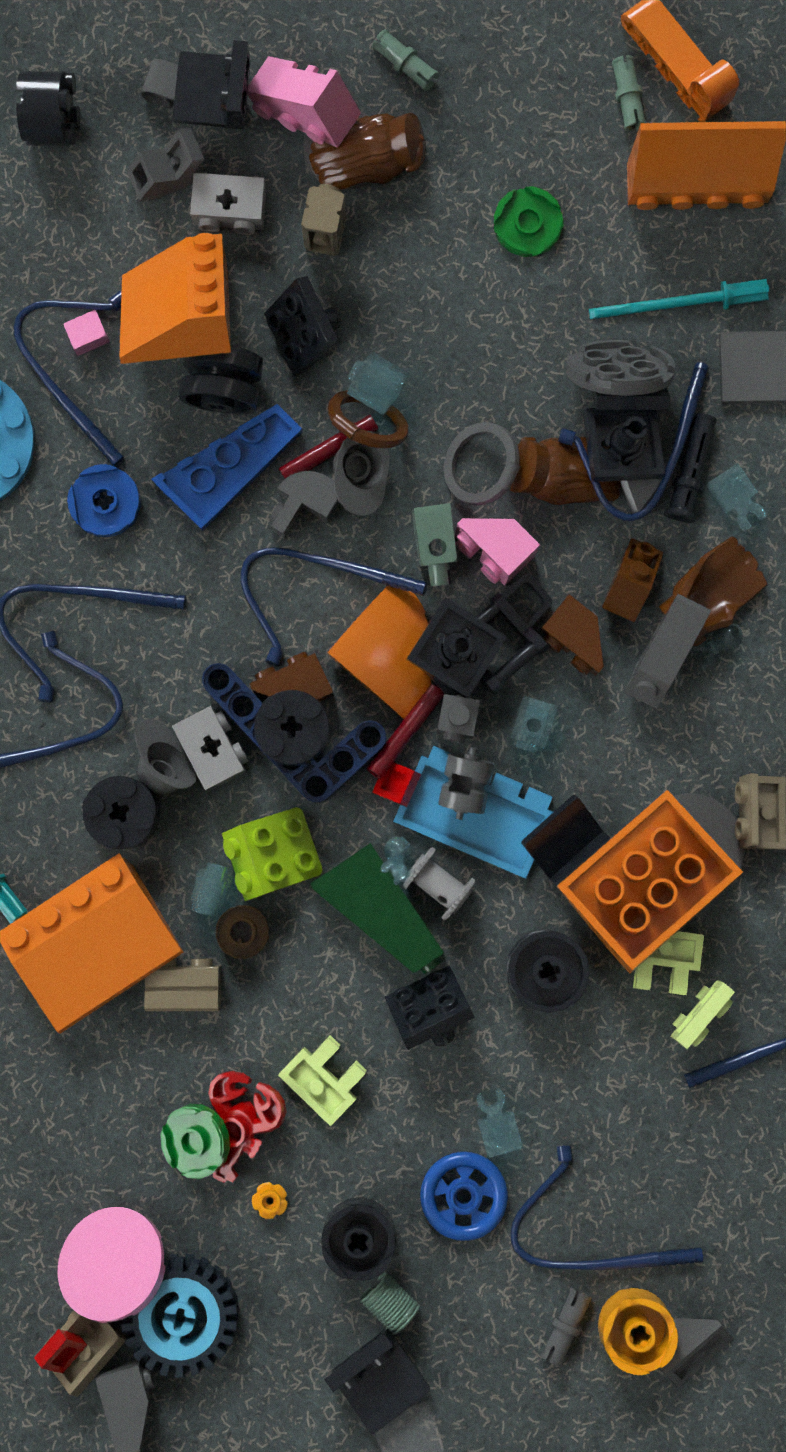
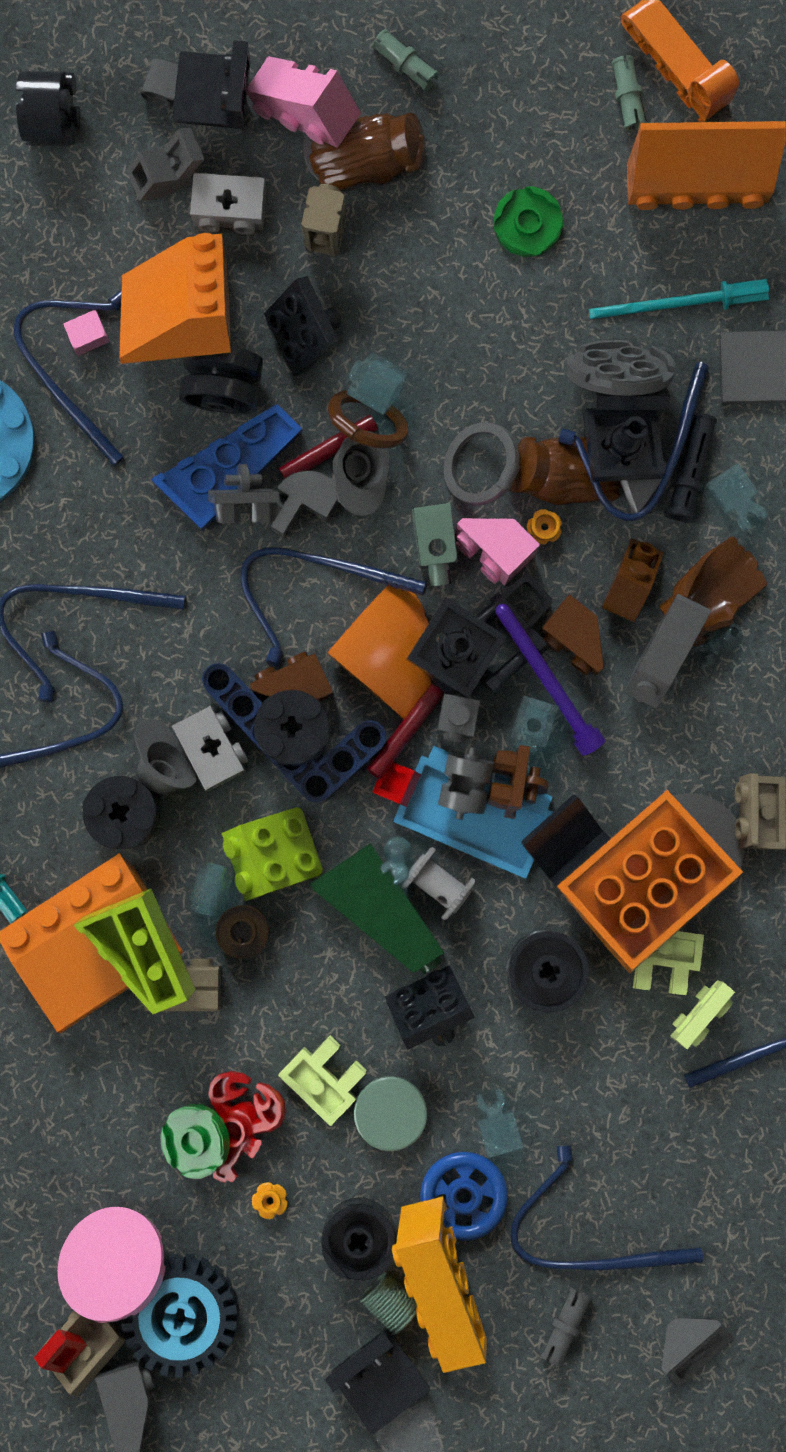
(87, 490): blue plate -> none
(141, 949): none -> lime wedge
(227, 501): none -> dark grey hips
(390, 1113): none -> sand green tile
(439, 1286): none -> light orange wedge
(510, 796): none -> reddish brown hips
(546, 517): none -> light orange plate
(586, 737): none -> dark purple piece
(645, 1350): light orange brick -> none

